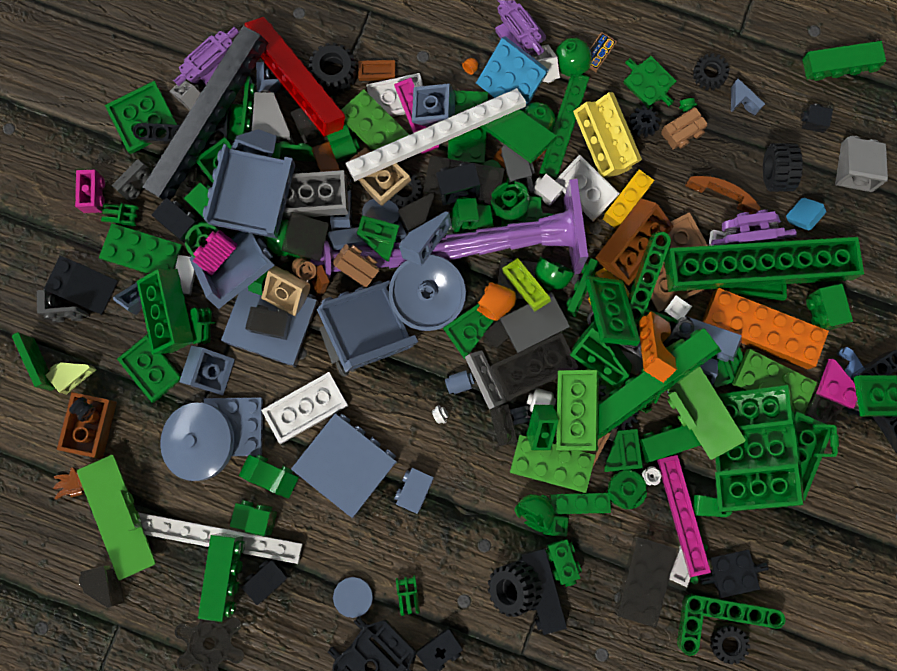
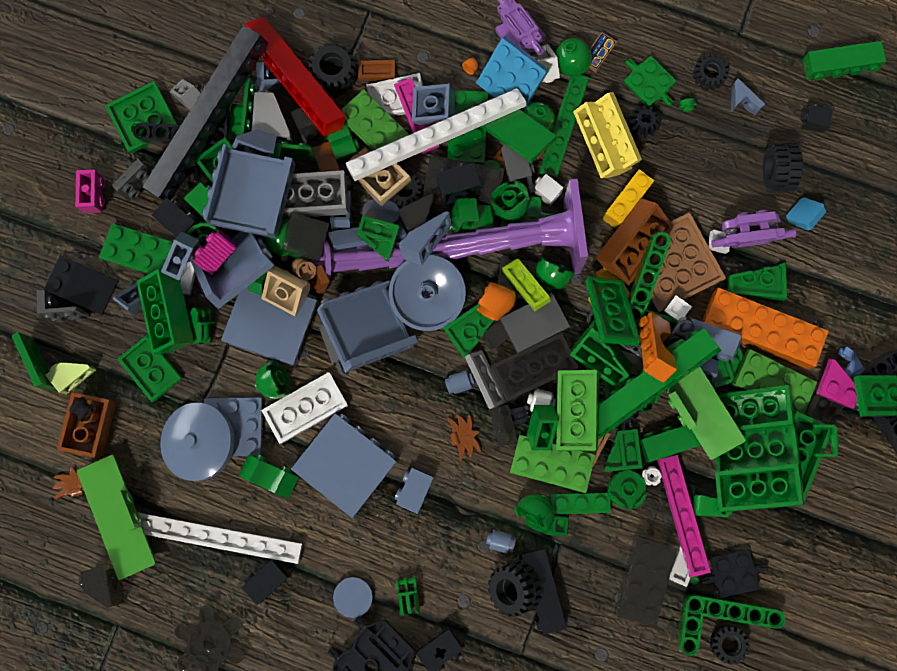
(119, 214): green arm -> none
(179, 255): none -> sand blue brick
(205, 59): medium lavender piece -> none
(207, 370): sand blue slope -> none
(221, 576): green brick -> none
(253, 519): green brick -> none
(268, 322): clear smoke brick -> none
(272, 380): none -> green cylinder
(356, 265): medium nougat brick -> none
(440, 414): white plate -> none
(464, 436): none -> dark orange piece
(501, 541): none -> sand blue brick
(566, 569): green brick -> none
(580, 287): green plate -> none
(594, 189): white tile -> none
(684, 128): medium nougat brick -> none
(746, 202): dark orange slope -> none
(763, 264): green brick -> none
(829, 307): green brick -> none
(862, 164): light grey slope -> none

